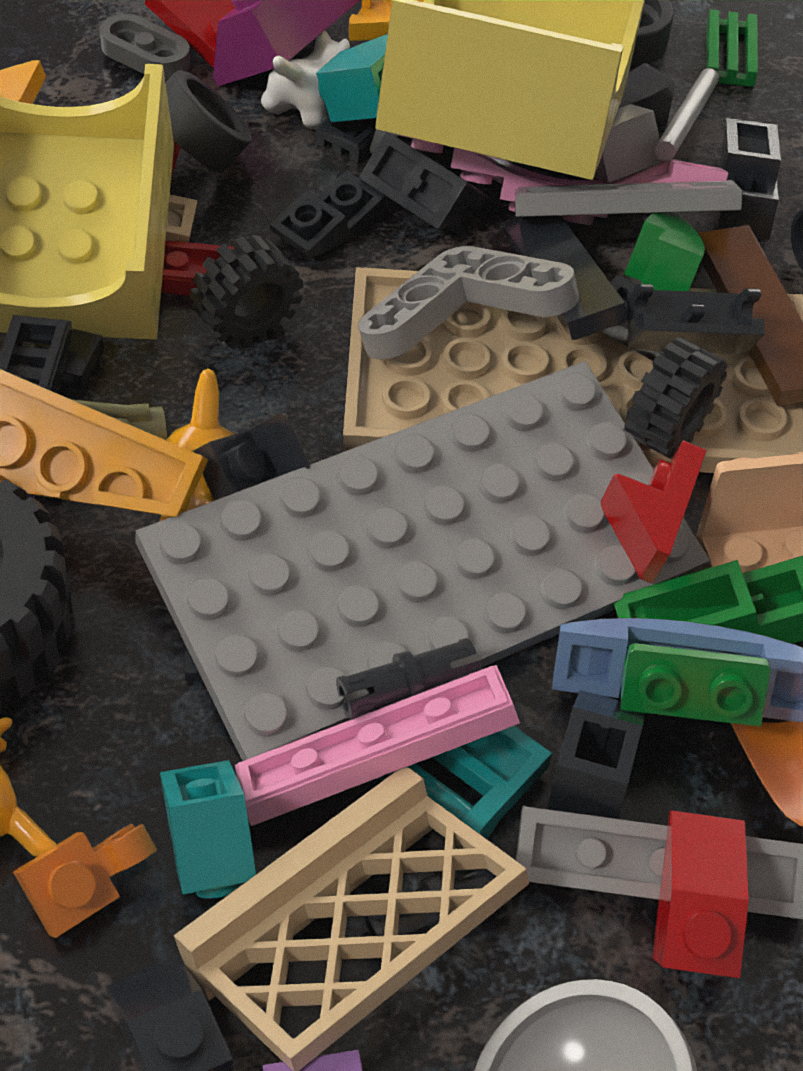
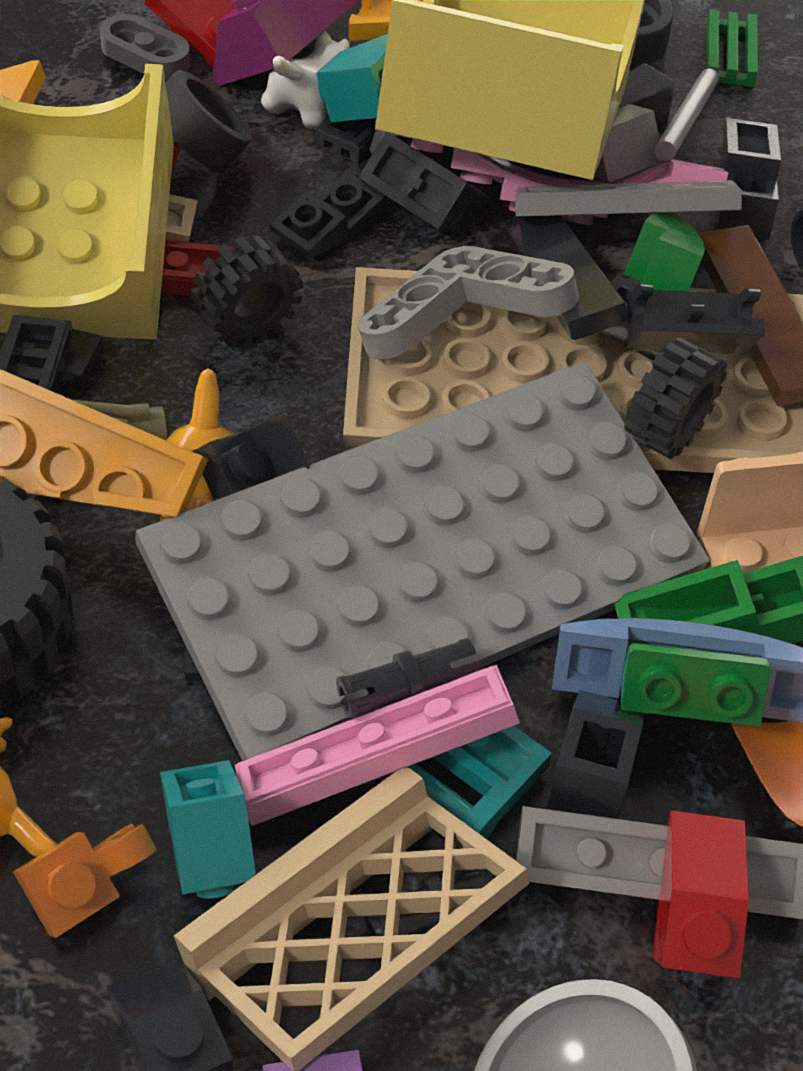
(650, 515): red slope -> none

